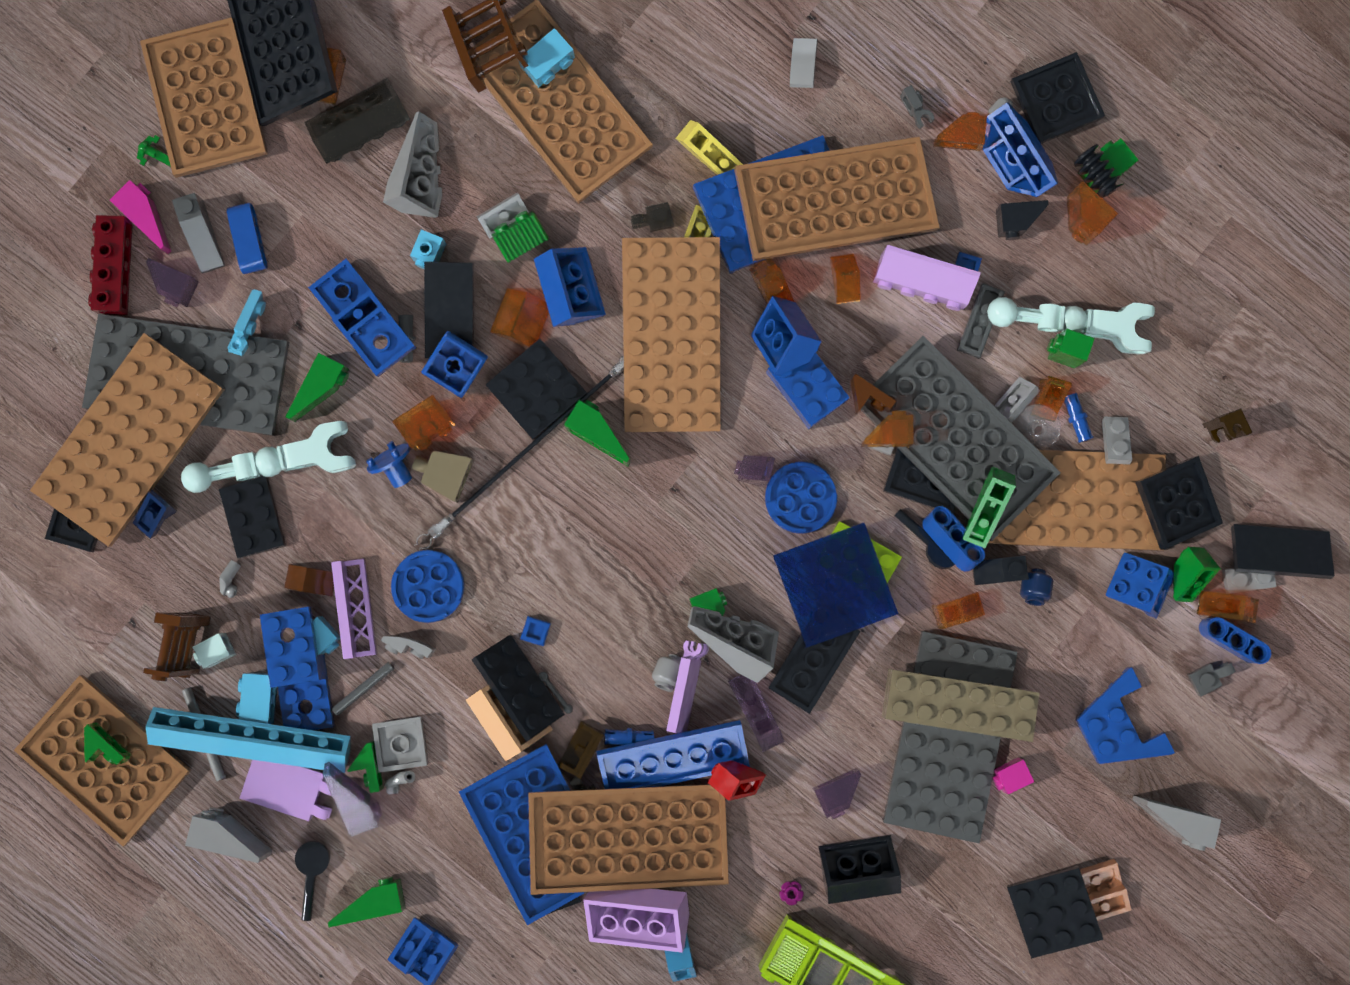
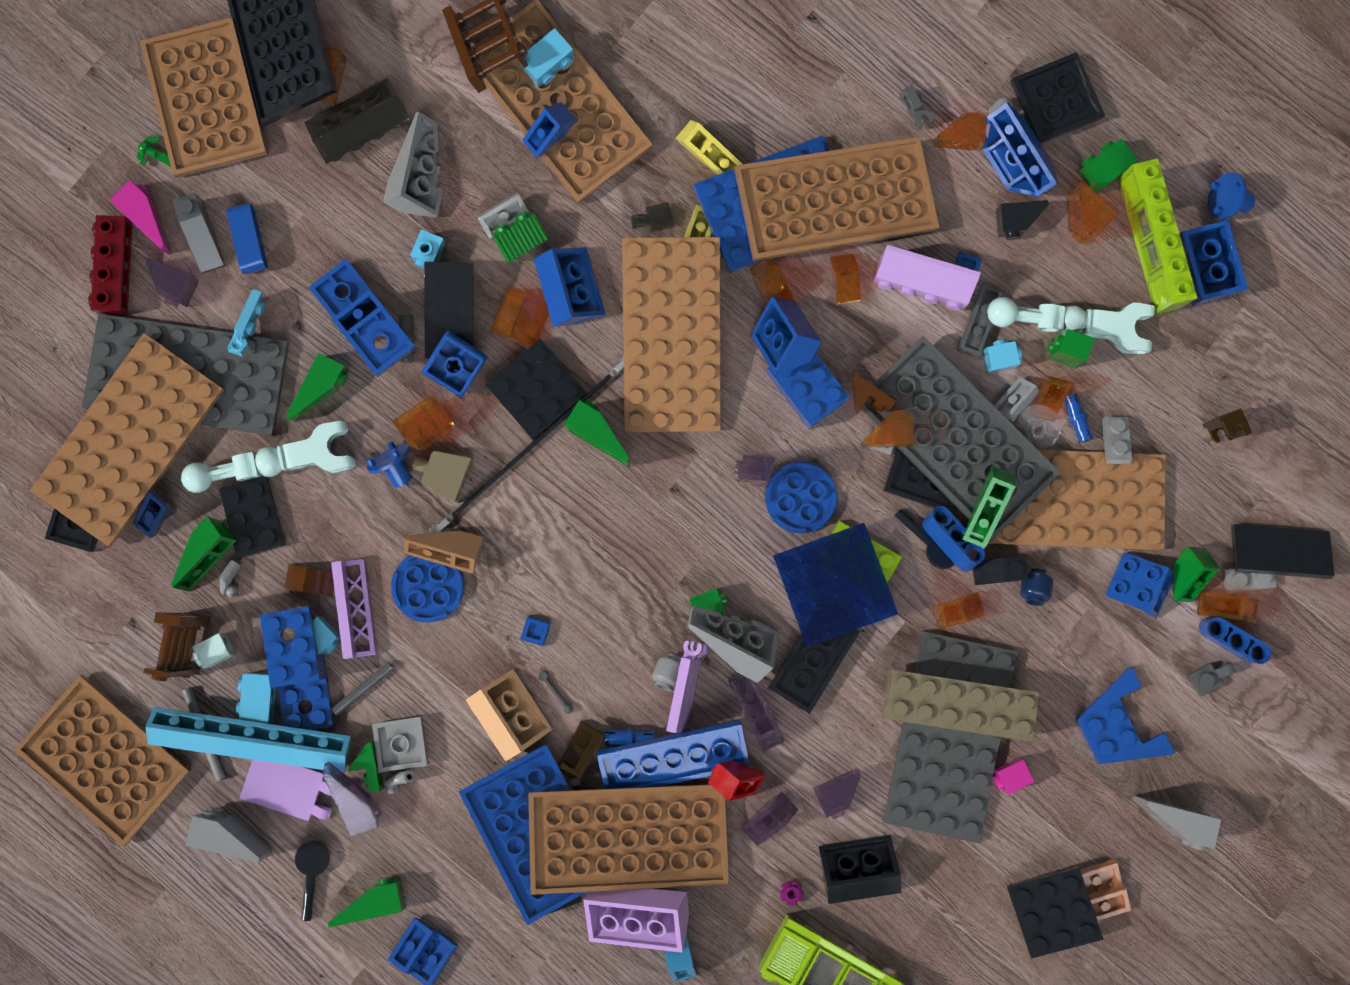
(98, 741): green slope -> none
(202, 552): none -> green slope
(401, 644): light grey slope -> none
(451, 548): none -> medium nougat slope
(518, 687): black plate -> none
(549, 128): none -> blue slope
(770, 818): none -> clear purple slope
(803, 63): light grey slope -> none
(1002, 356): none -> medium azure brick
(1097, 172): black piece -> none
(1157, 236): none -> lime window
(1179, 502): black plate -> none
(1213, 262): none -> blue brick
(1229, 196): none -> blue piece

